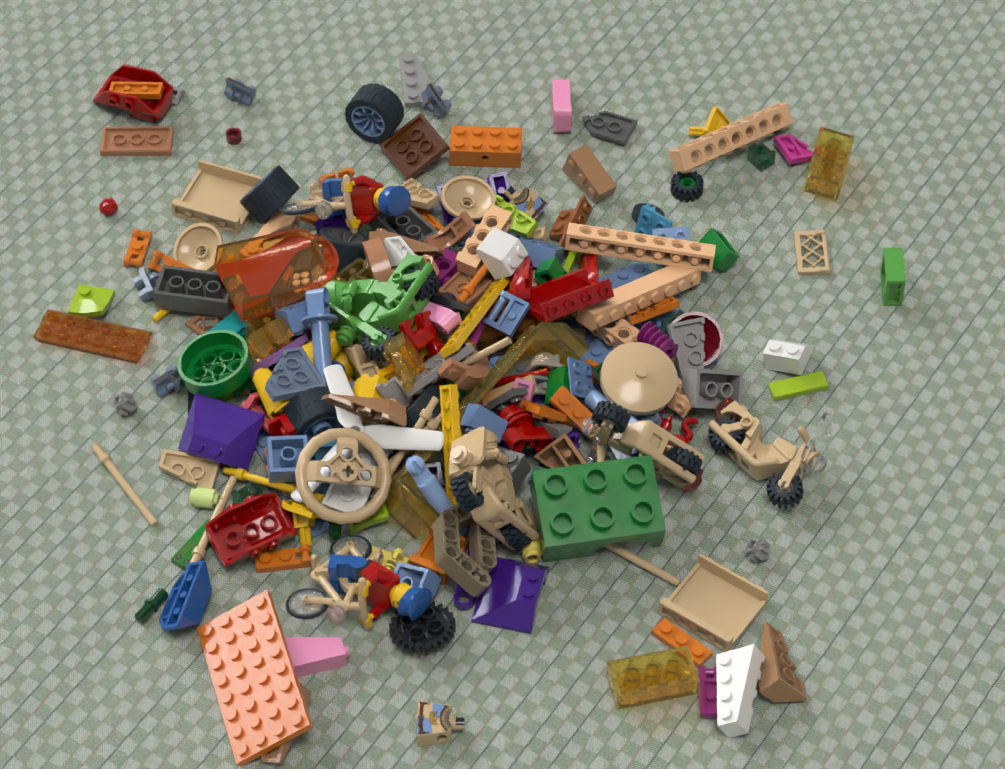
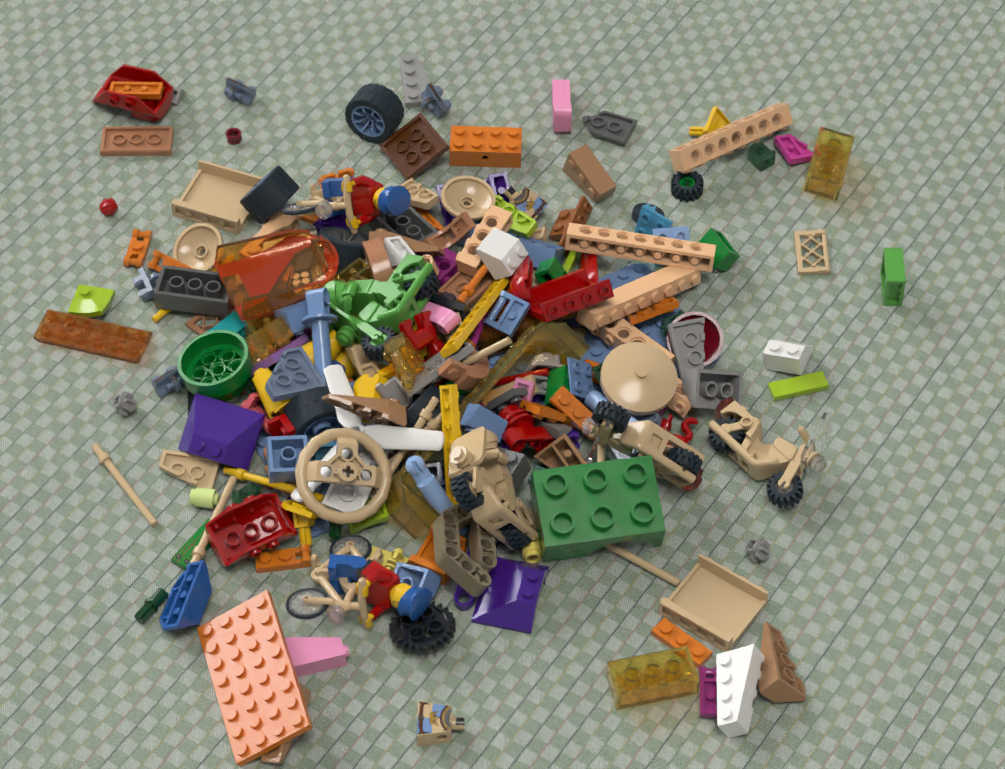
(652, 335): magenta piece -> none

